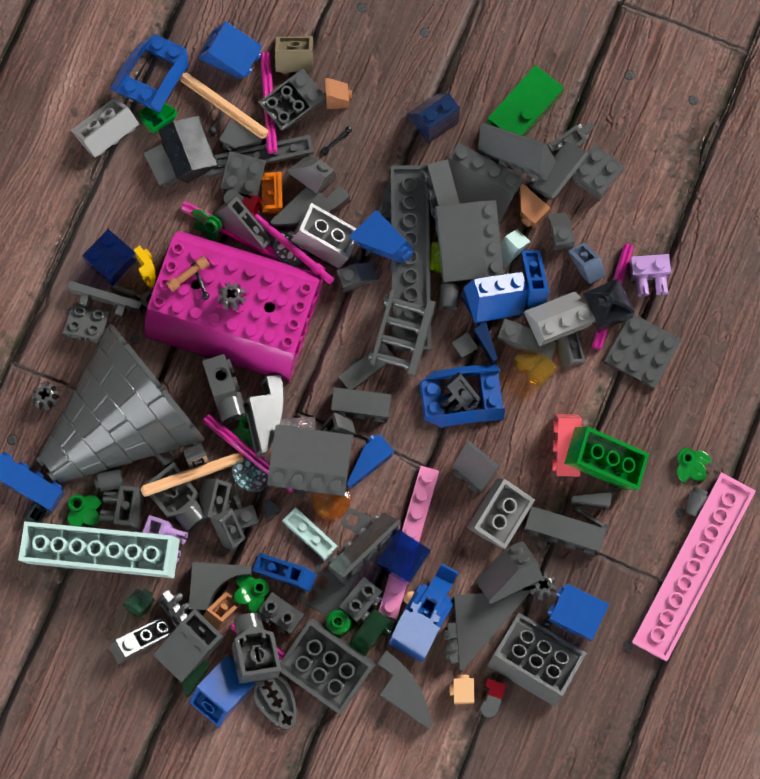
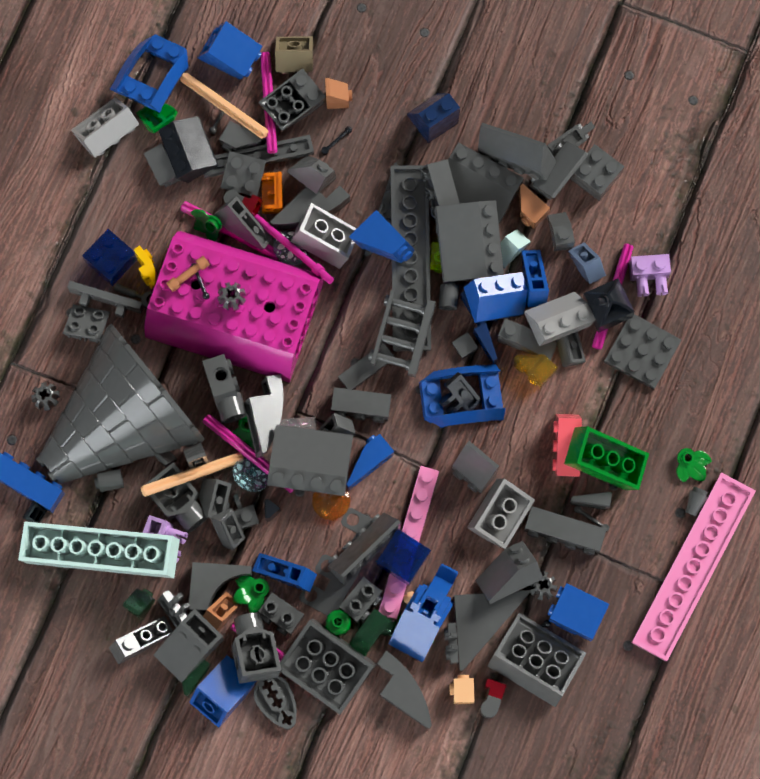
(86, 512): green plate -> none
(128, 508): dark grey brick -> none
(309, 534): light aqua tile -> none
(356, 276): dark grey slope -> none
(527, 103): green brick -> none

